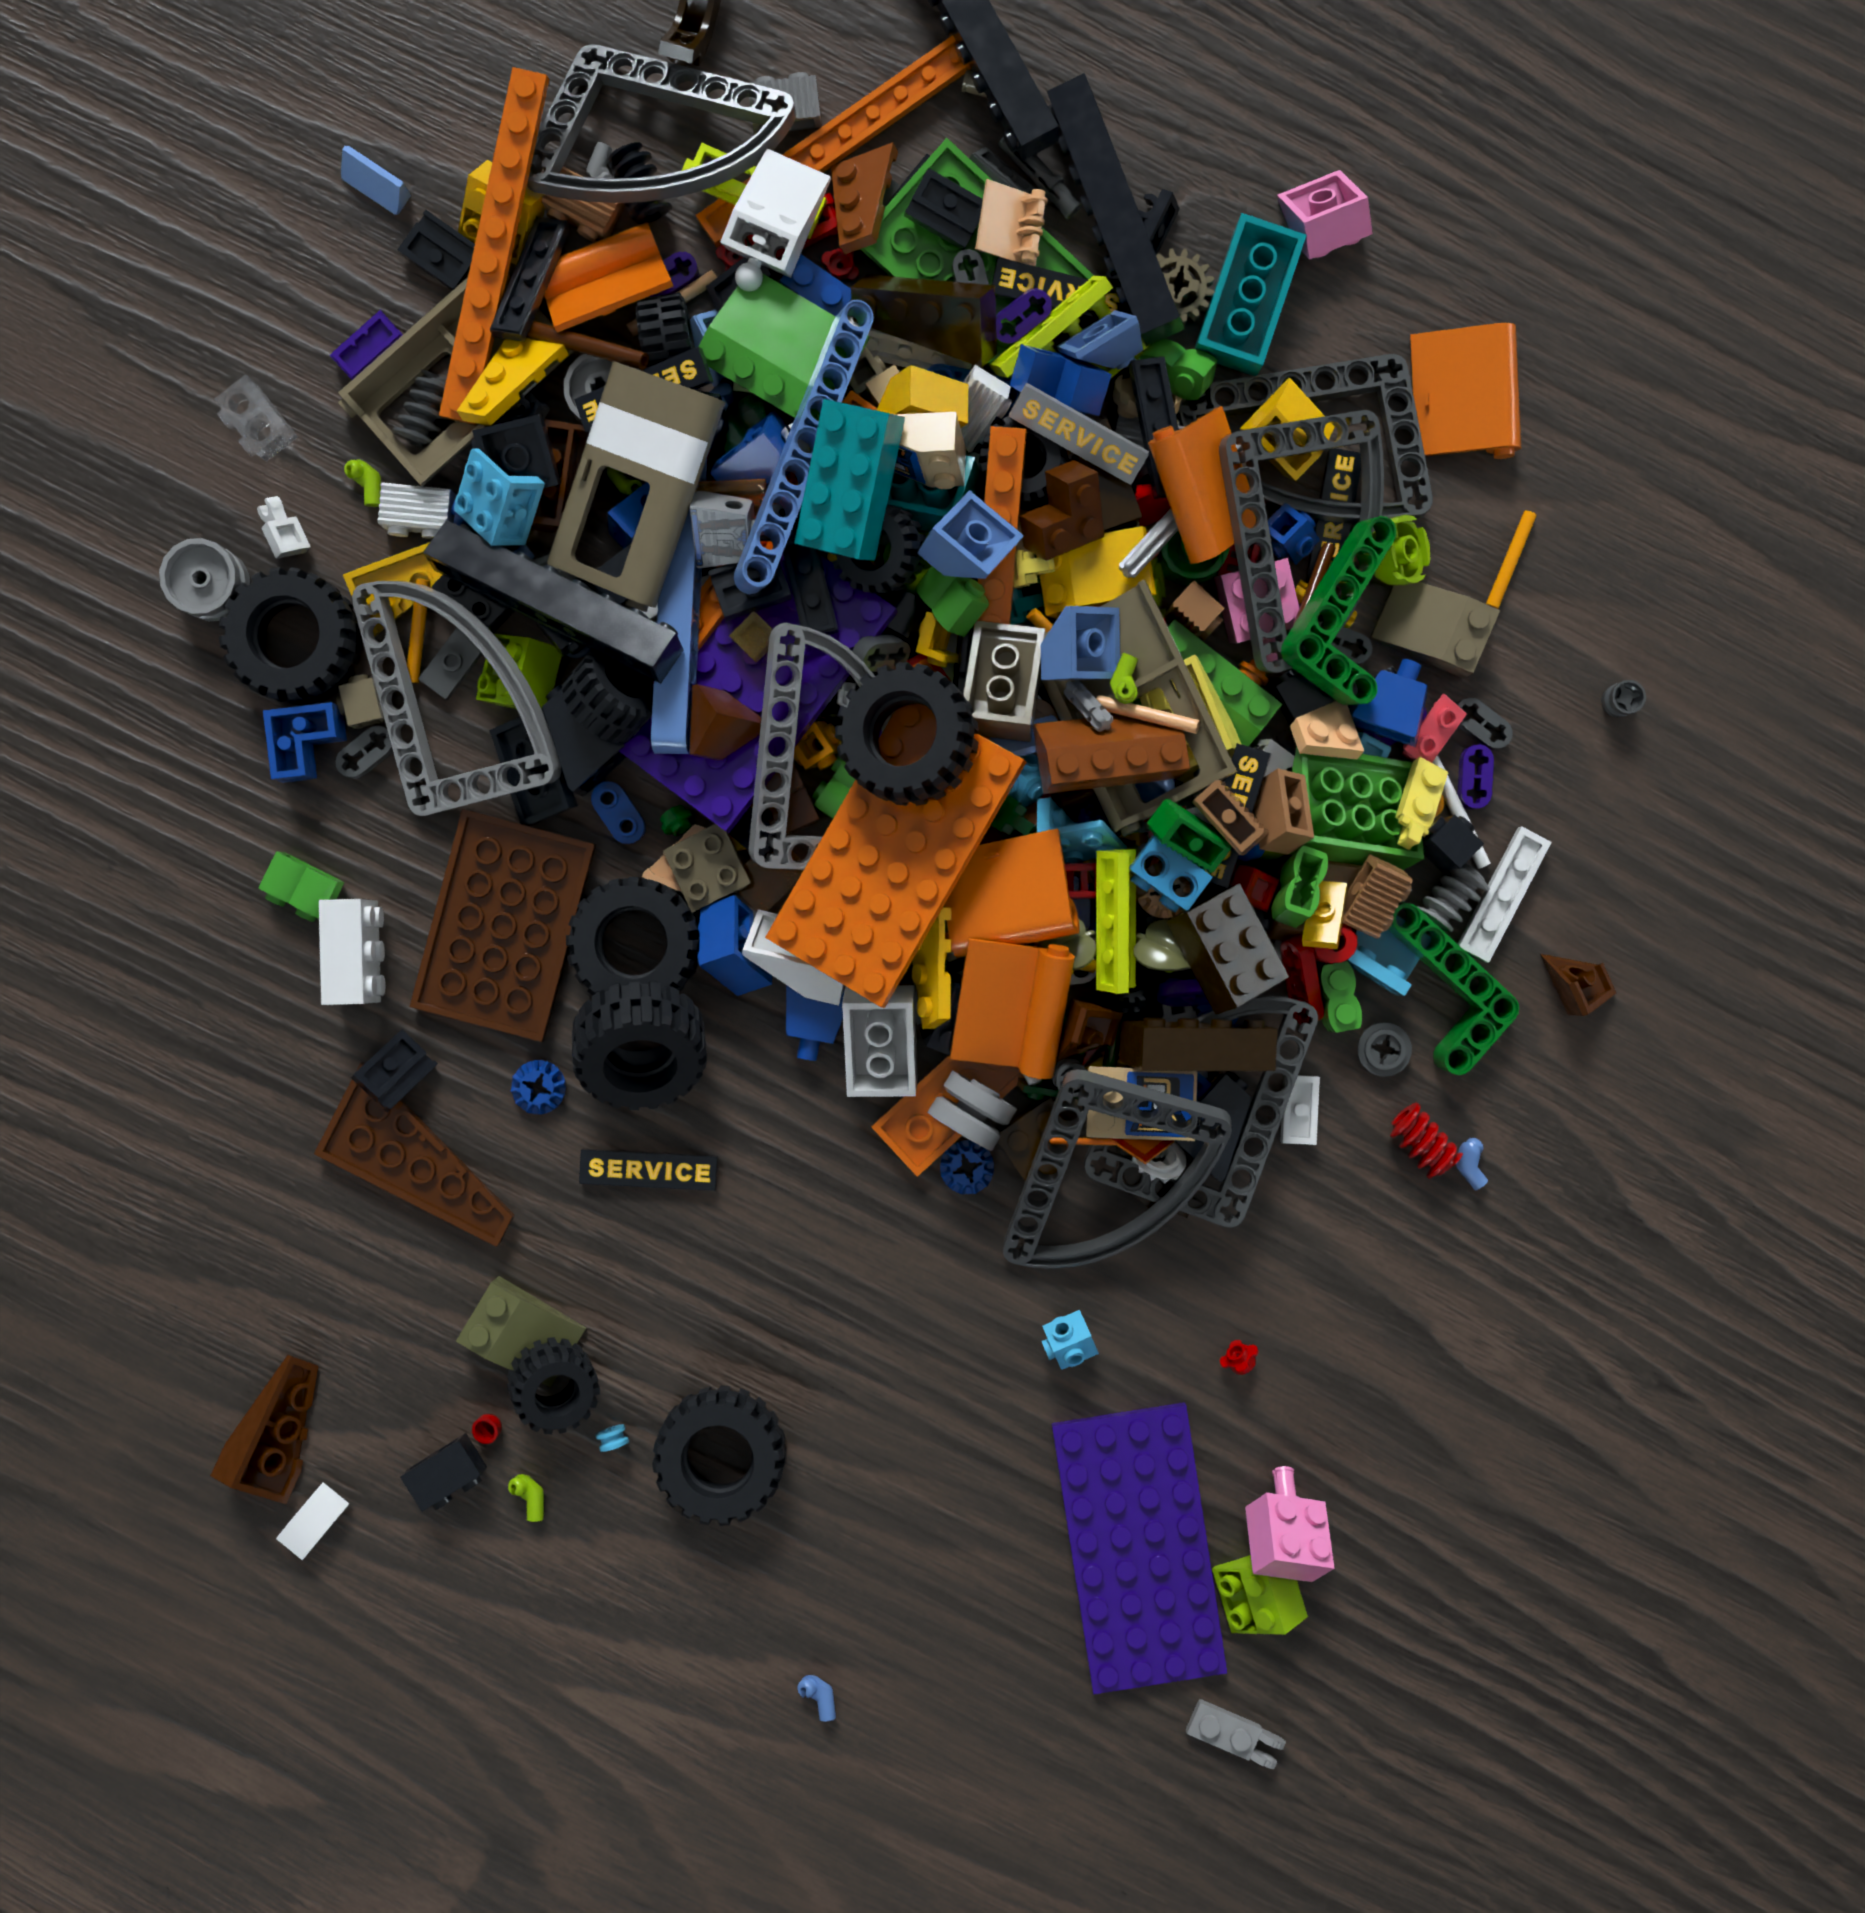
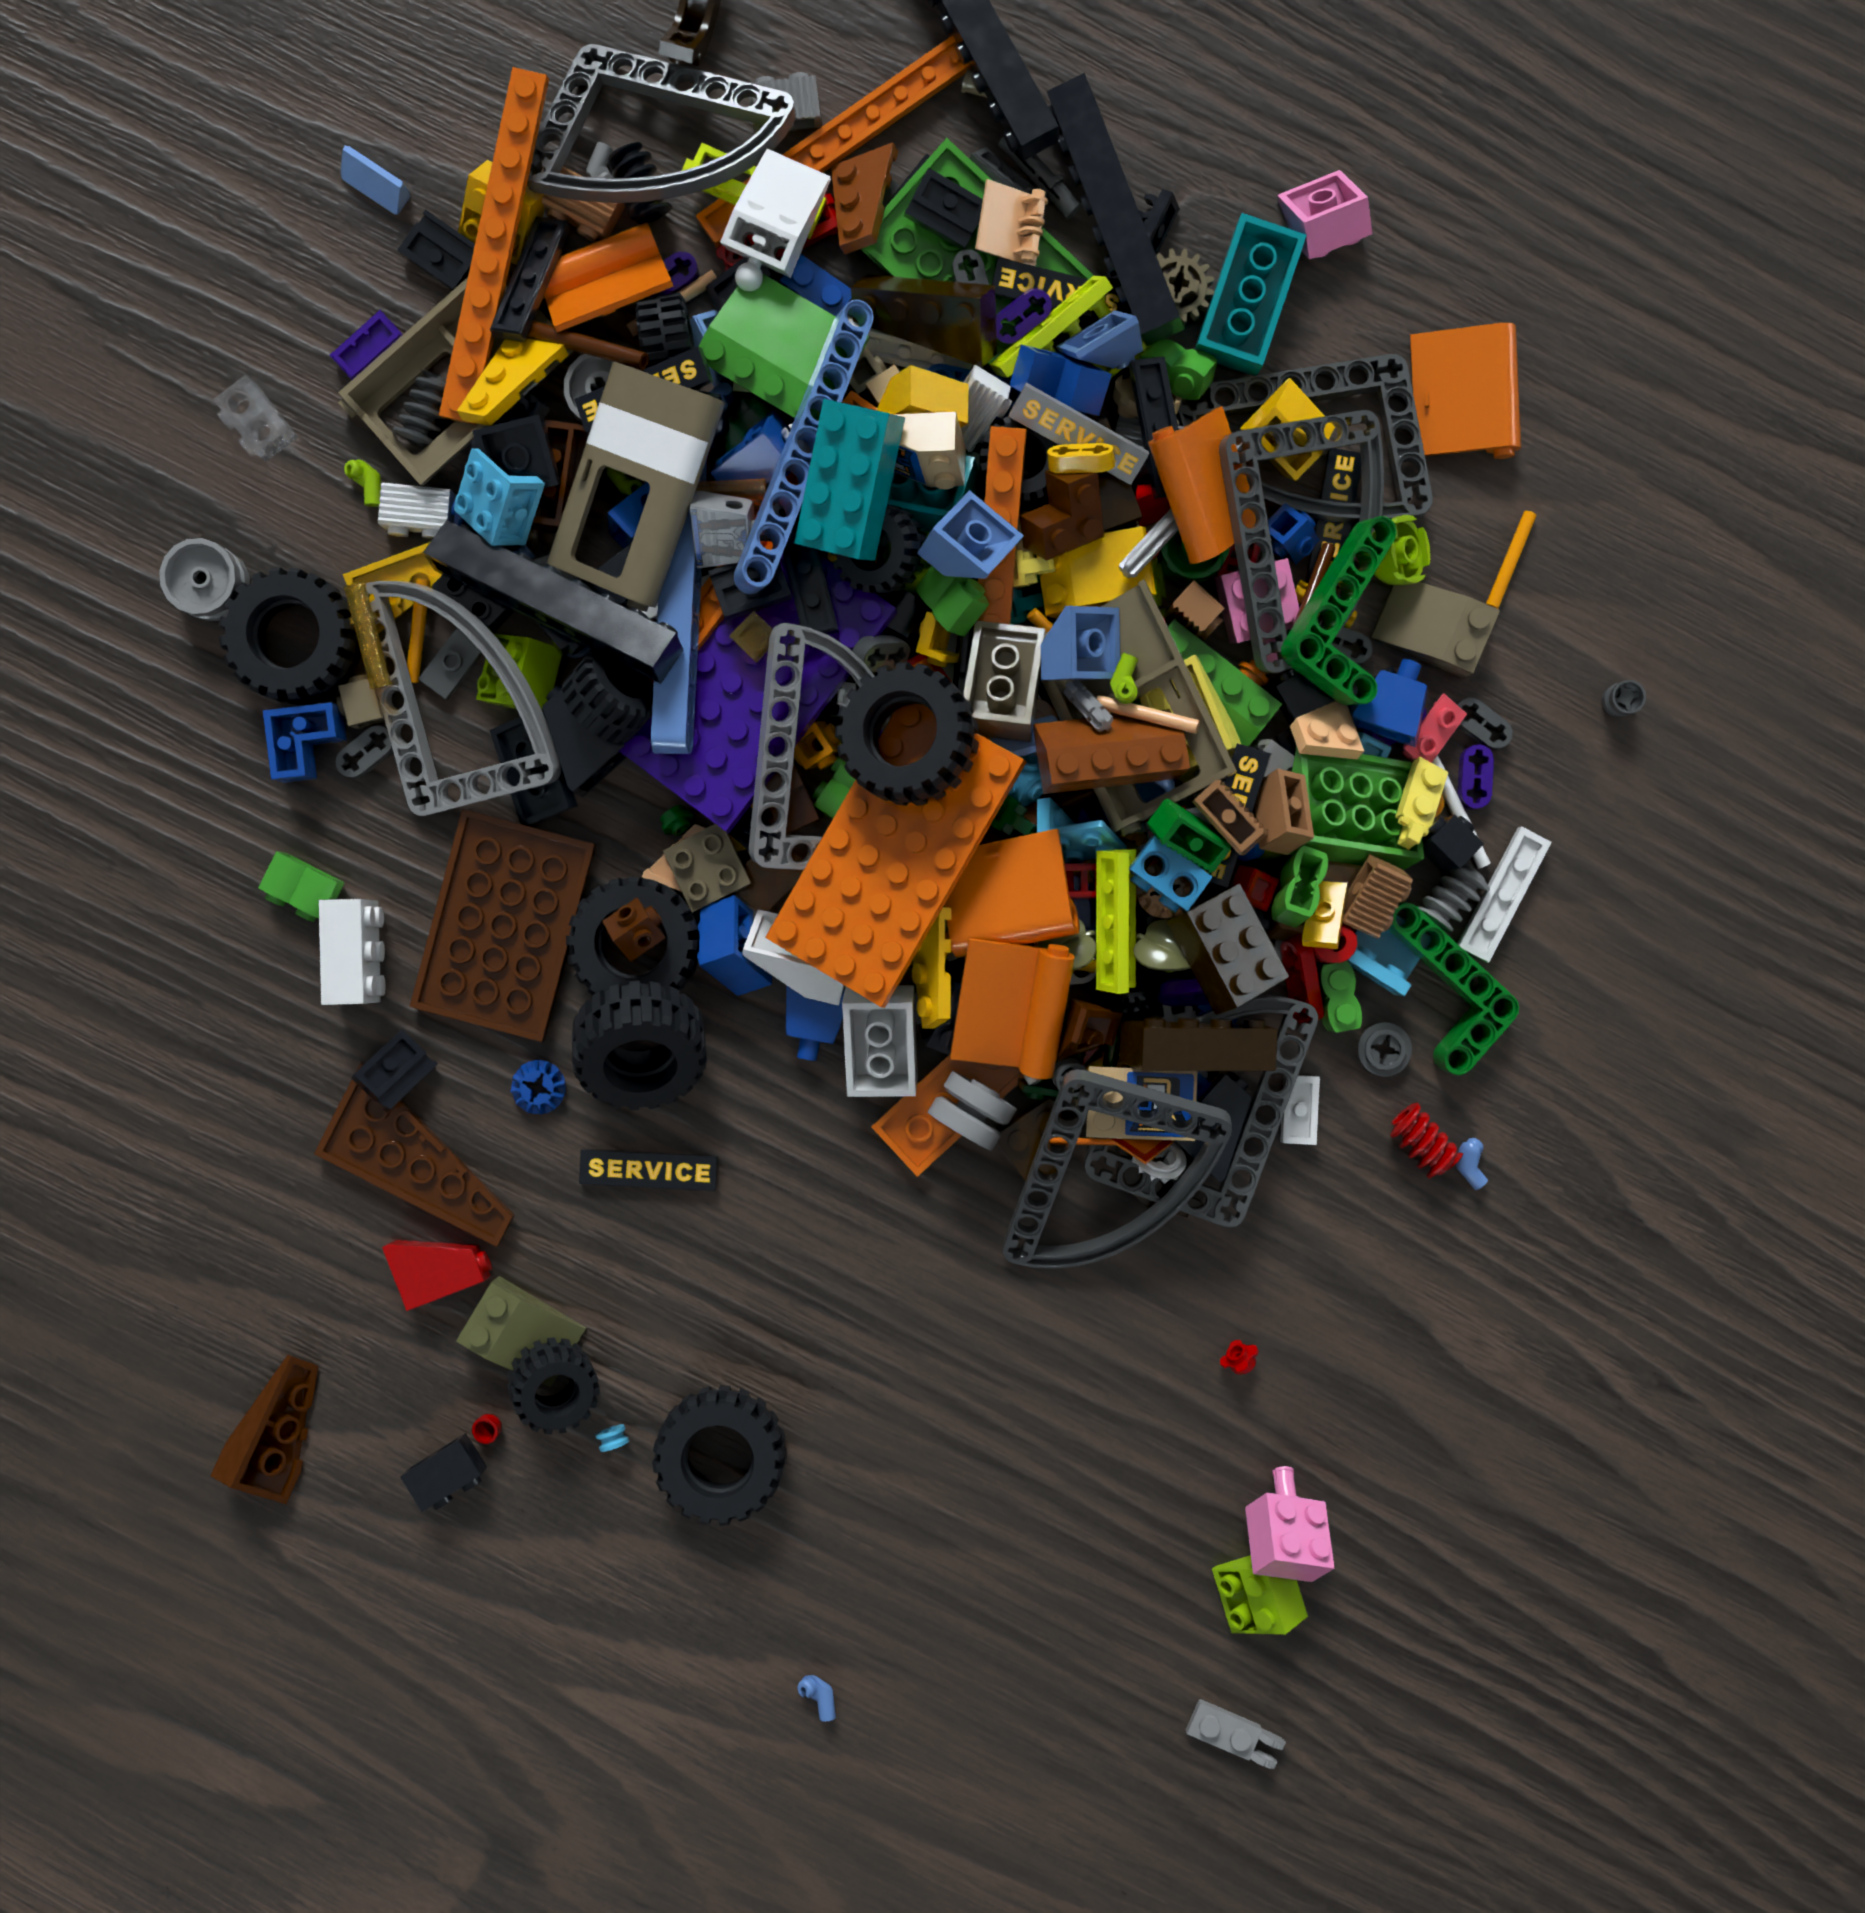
(282, 533): white plate -> none
(312, 1521): white slope -> none
(367, 635): none -> clear yellow pin
(434, 1269): none -> red slope
(531, 1492): lime arm -> none
(617, 812): blue plate -> none
(634, 928): none -> reddish brown brick
(719, 723): reddish brown slope -> none
(837, 256): red plate -> none
(959, 1181): blue gear -> none
(1069, 1340): medium azure brick -> none
(1081, 458): none -> yellow beam
(1139, 1548): dark purple plate -> none
(1579, 984): reddish brown slope -> none

